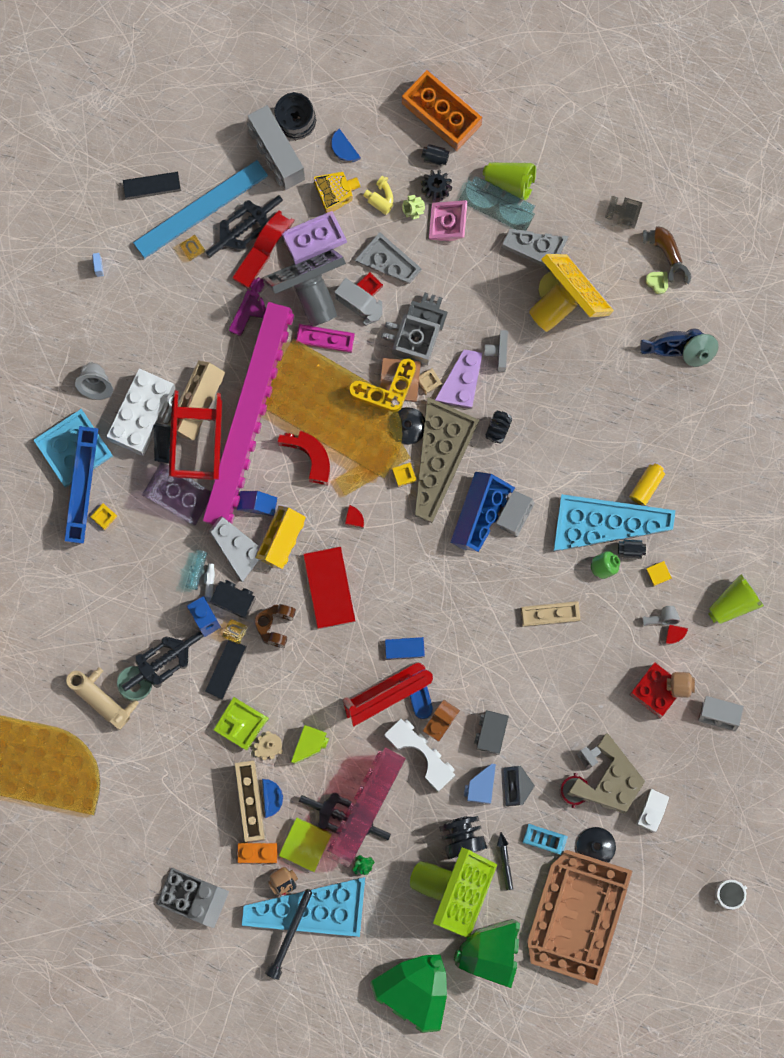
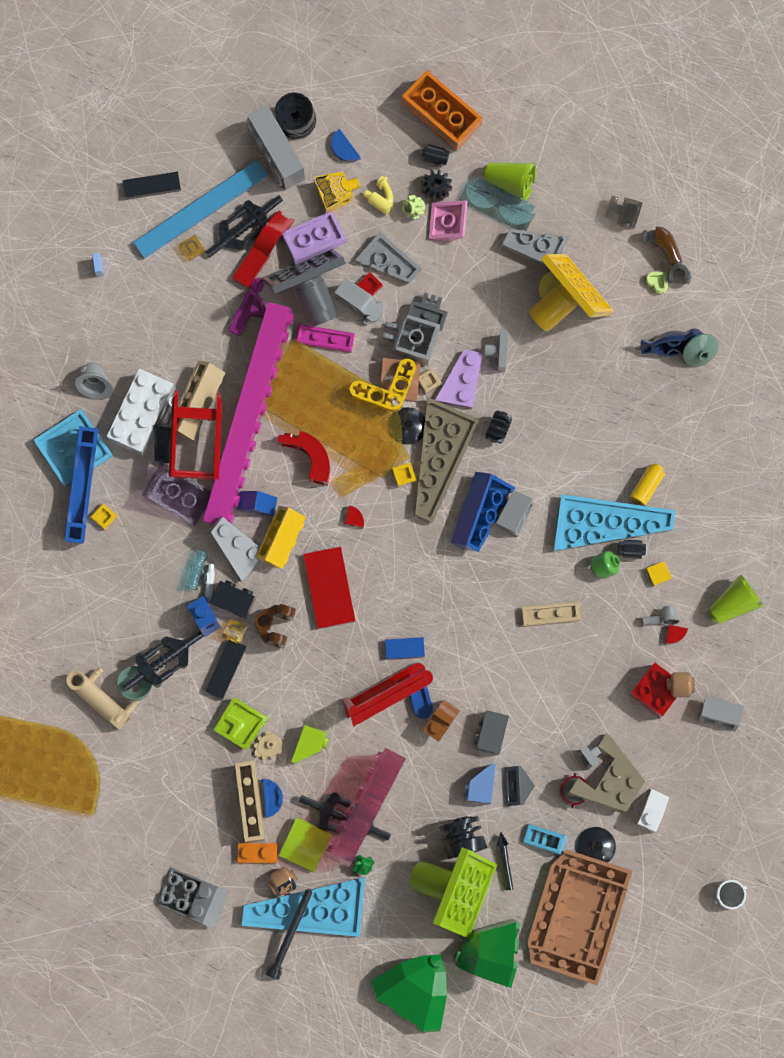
(403, 736): white arch -> none

